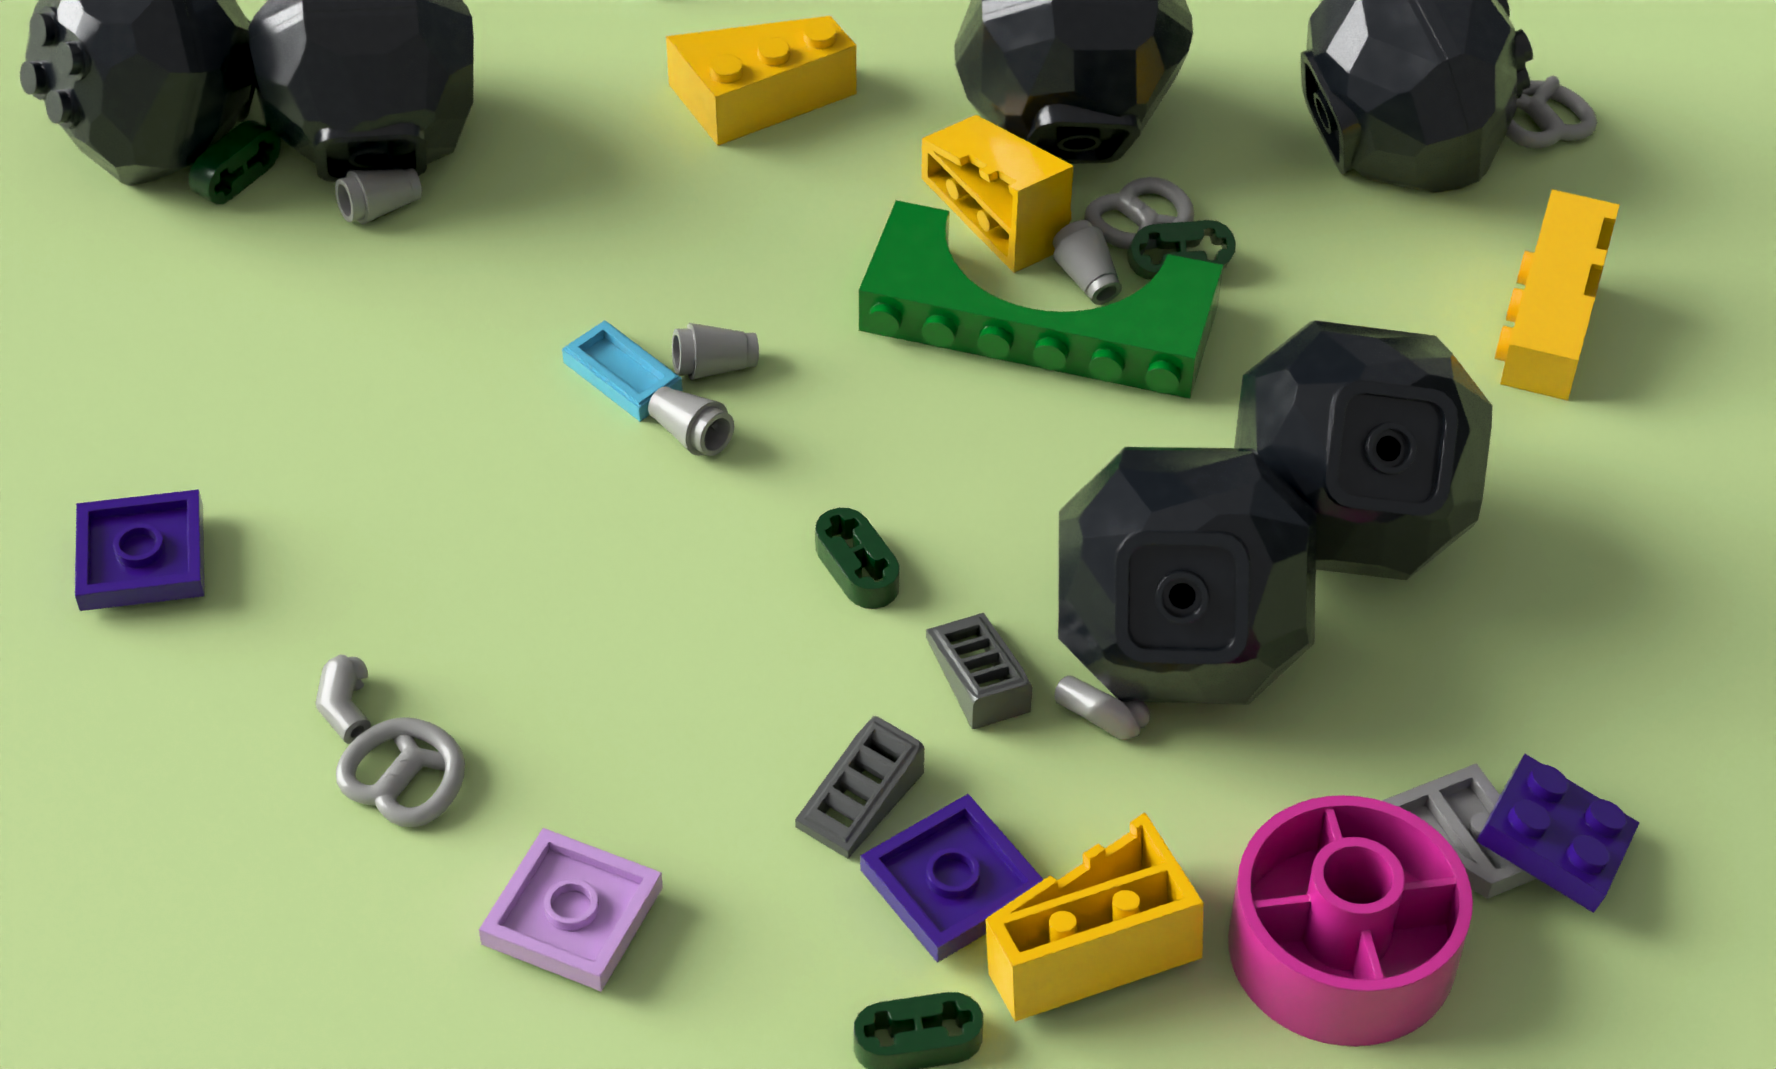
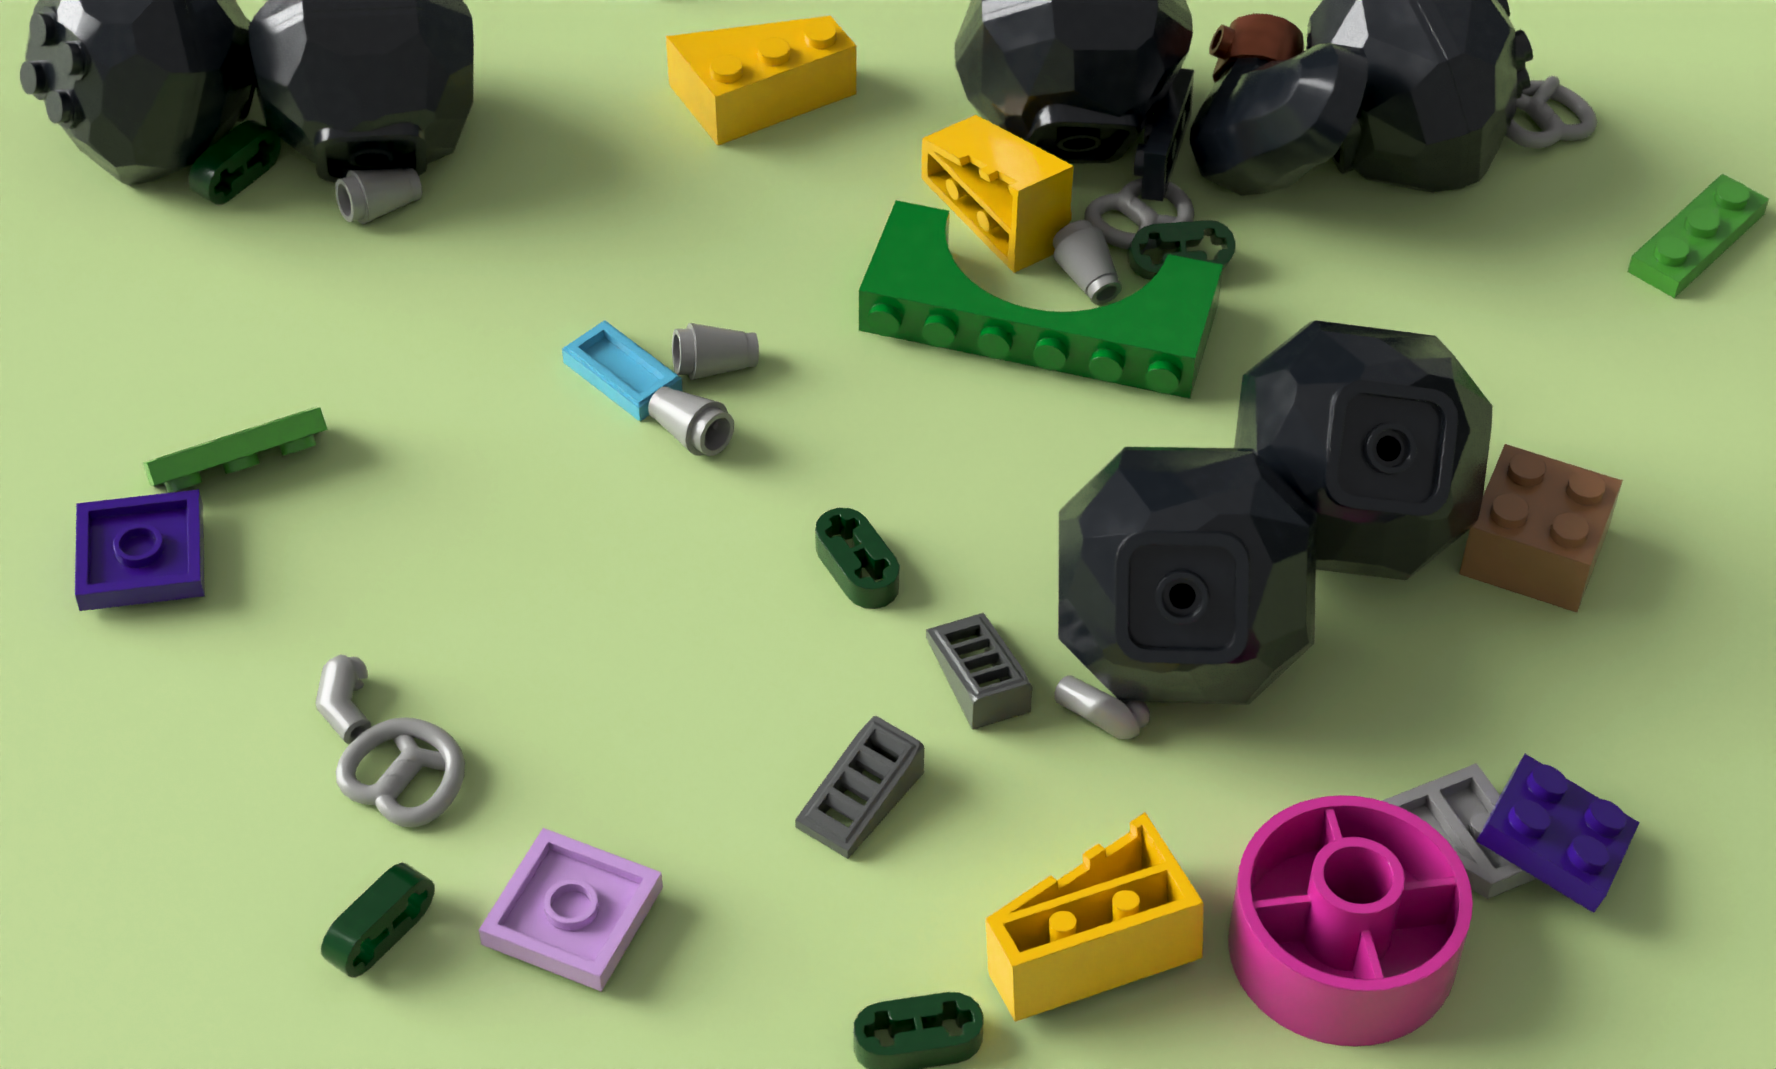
(236, 450): none -> bright green plate
(377, 919): none -> dark green beam
(949, 875): dark purple plate -> none
(1164, 137): none -> black plate
(1273, 106): none -> black piece
(1540, 527): none -> medium nougat brick
(1557, 295): yellow wedge -> none
(1698, 235): none -> bright green plate

